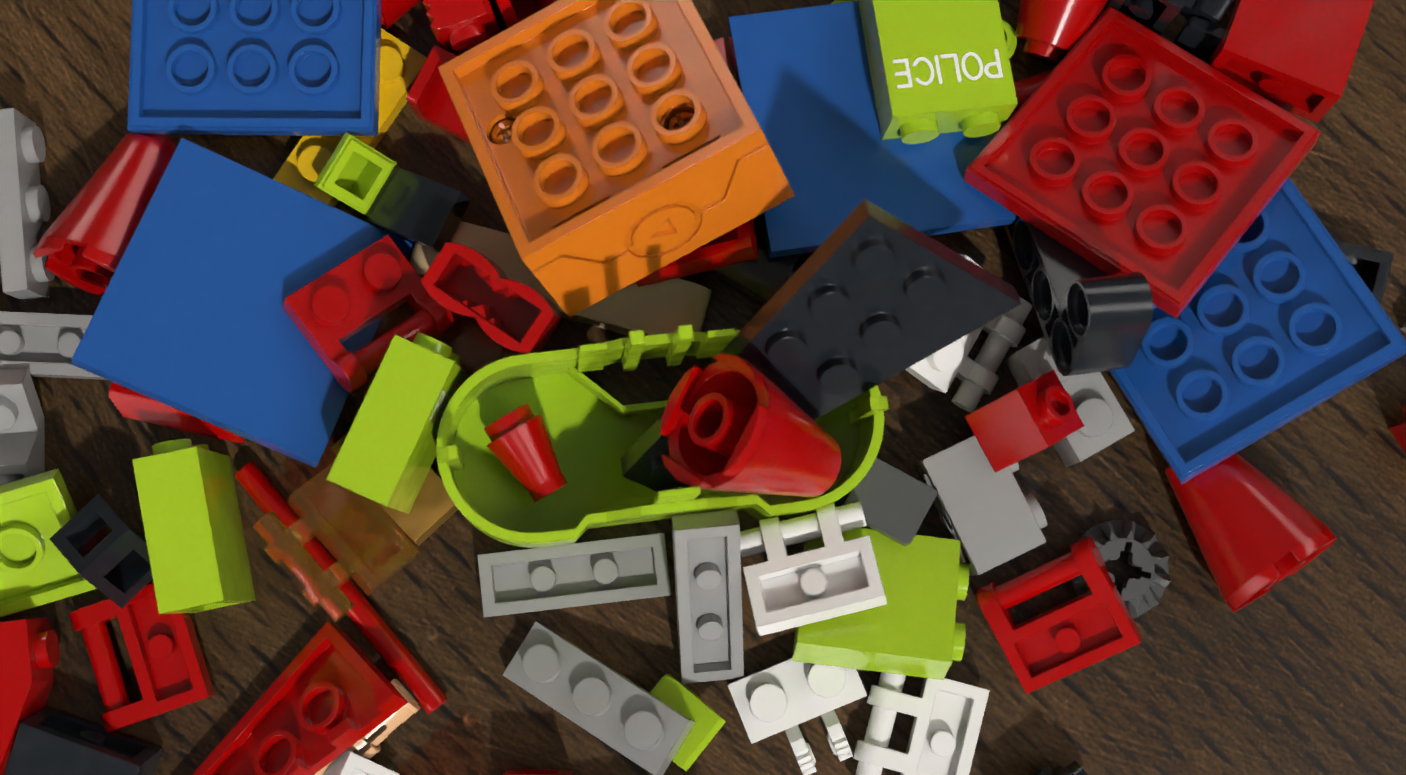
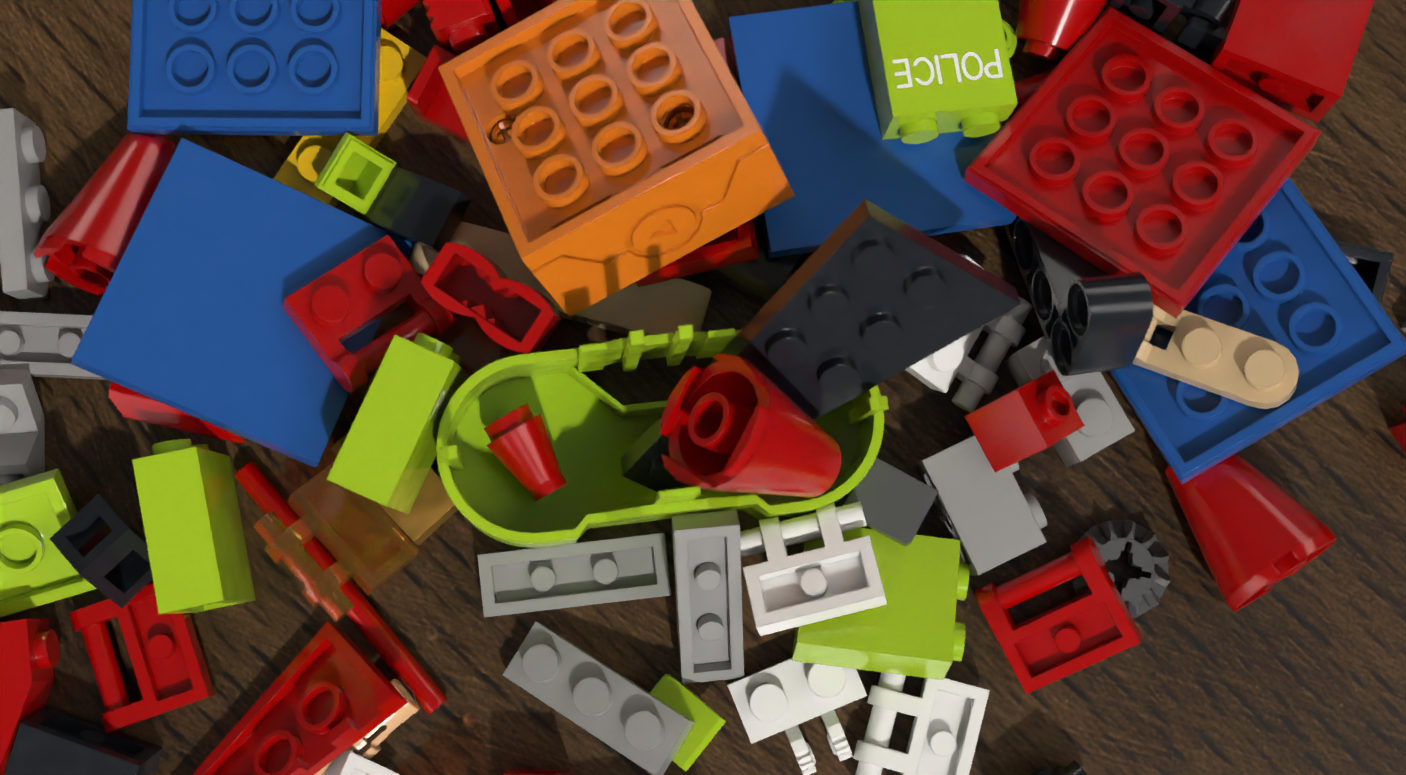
(1221, 360): none -> tan plate

